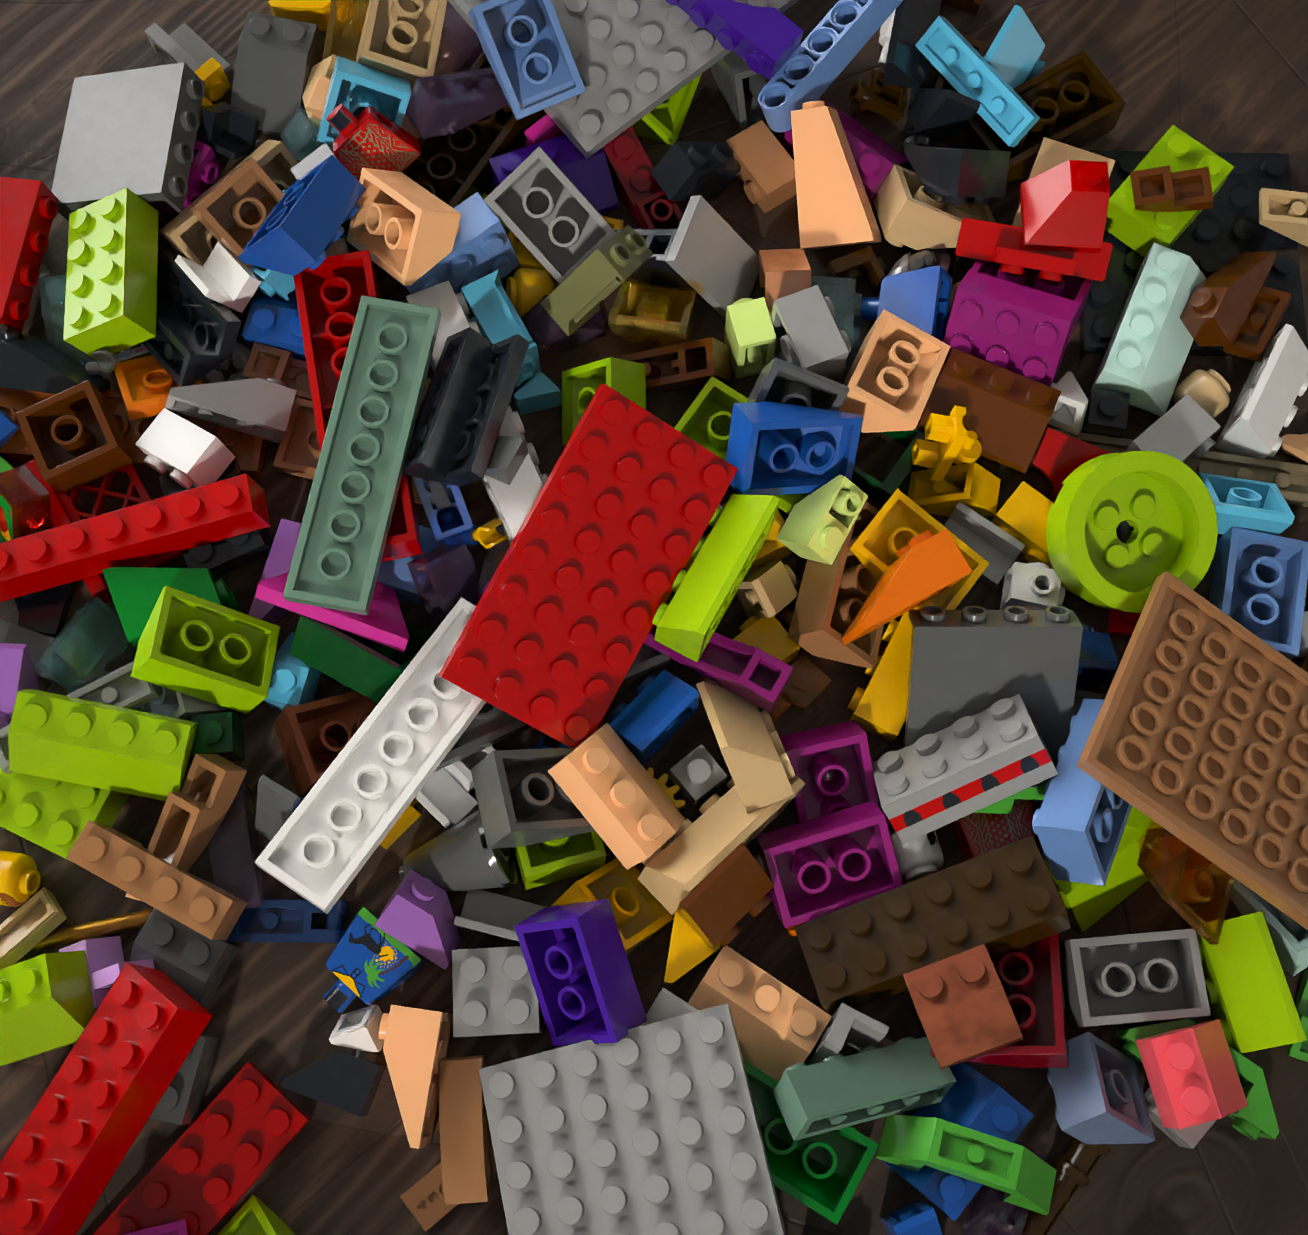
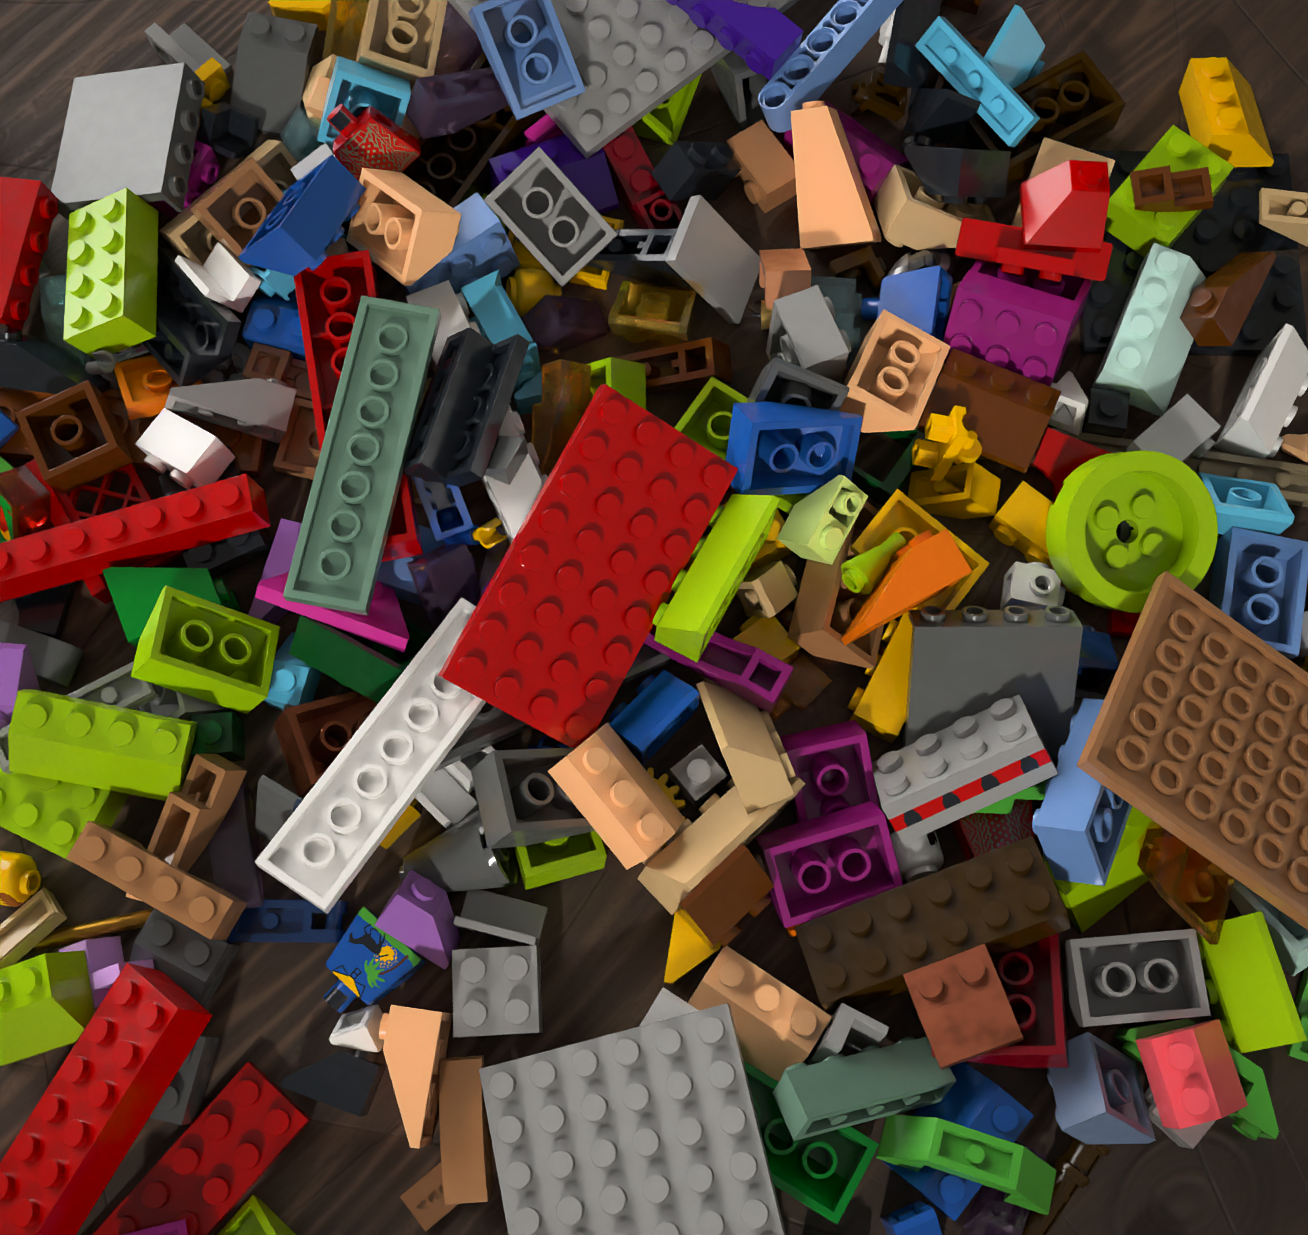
(84, 646): clear light blue brick -> none
(562, 407): none -> clear orange slope
(580, 973): dark purple brick -> none
(595, 279): olive window -> none
(633, 906): yellow slope -> none
(749, 336): yellowish green brick -> none
(864, 570): none -> lime cone
(985, 539): light grey panel -> none
(1207, 389): tan head -> none
(1224, 113): none -> yellow slope
(1260, 324): reddish brown plate -> none

